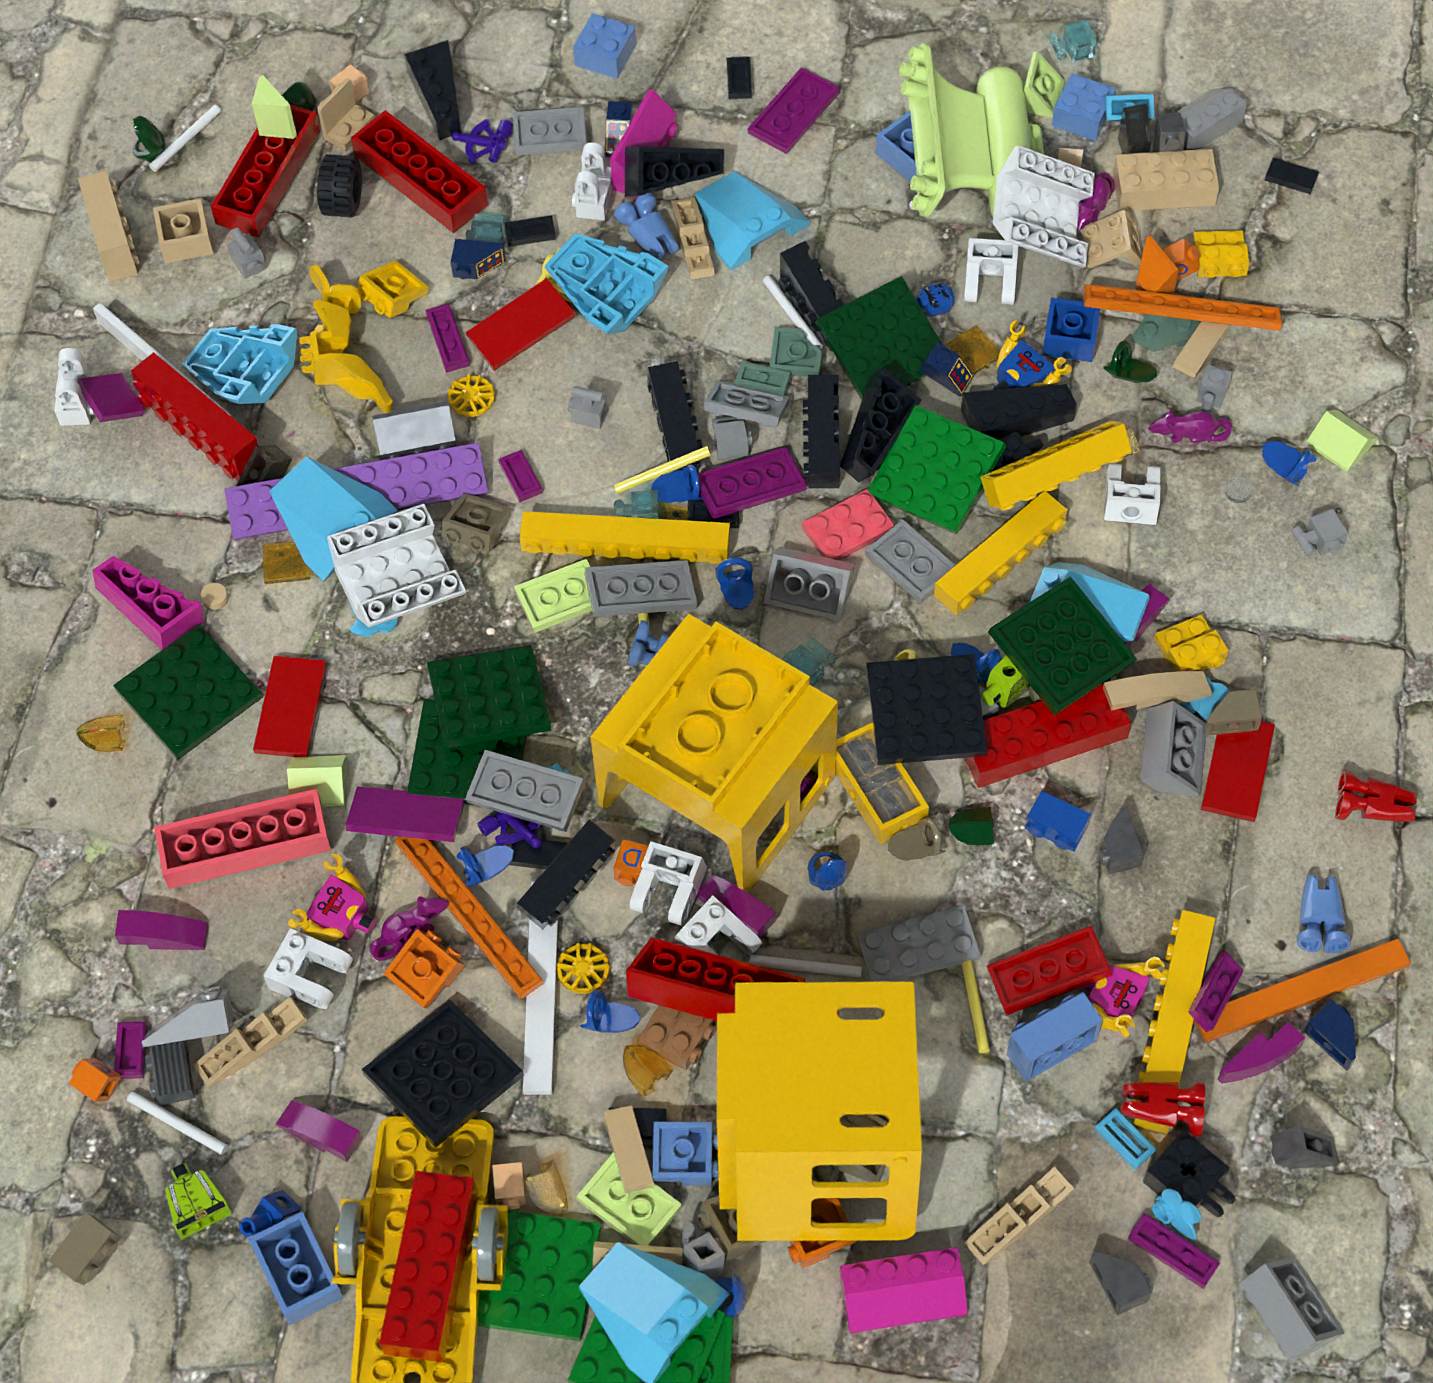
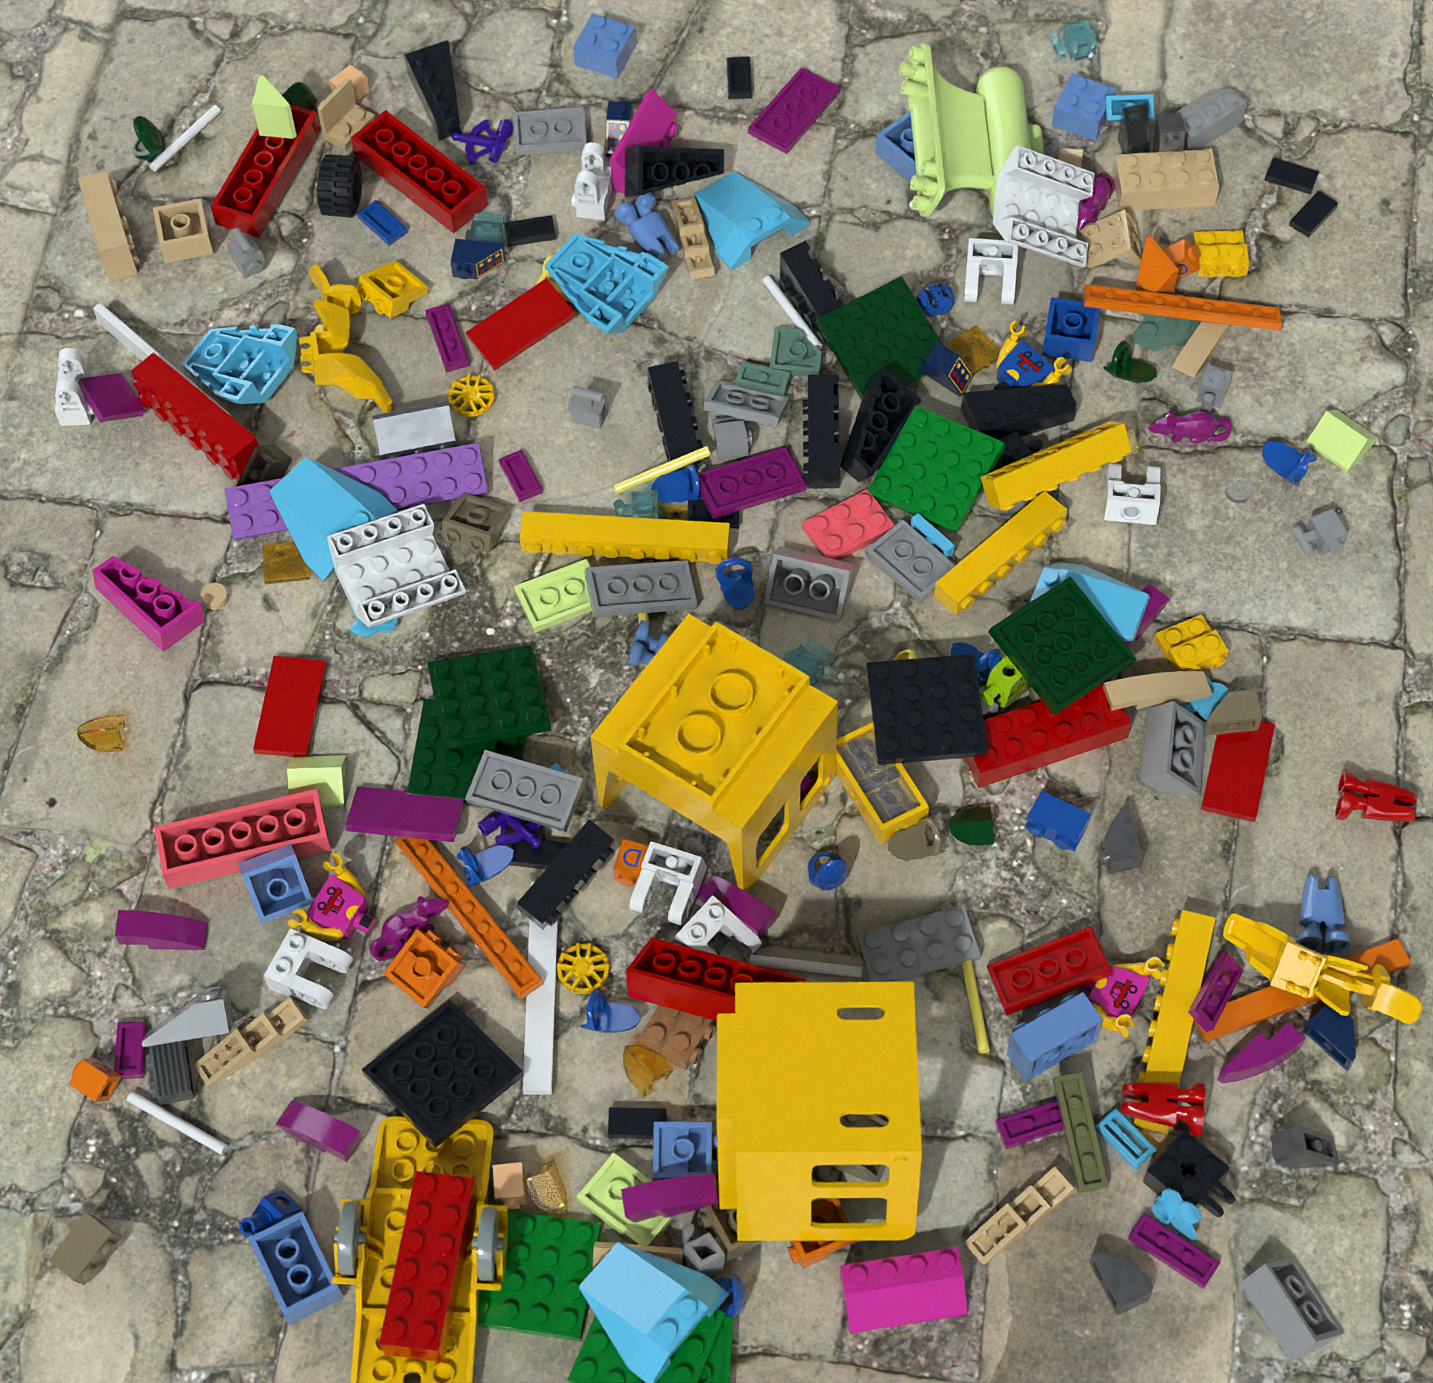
(188, 691): dark green plate -> none
(194, 1201): lime torso -> none
(275, 883): none -> medium blue brick
(382, 222): none -> blue tile
(628, 1149): tan tile -> none
(669, 1197): none -> magenta slope
(933, 536): none -> medium azure tile
(1029, 1124): none -> magenta tile
(1042, 87): yellowish green slope -> none
(1080, 1132): none -> olive plate
(1311, 973): none -> yellow piece
(1313, 214): none -> black tile

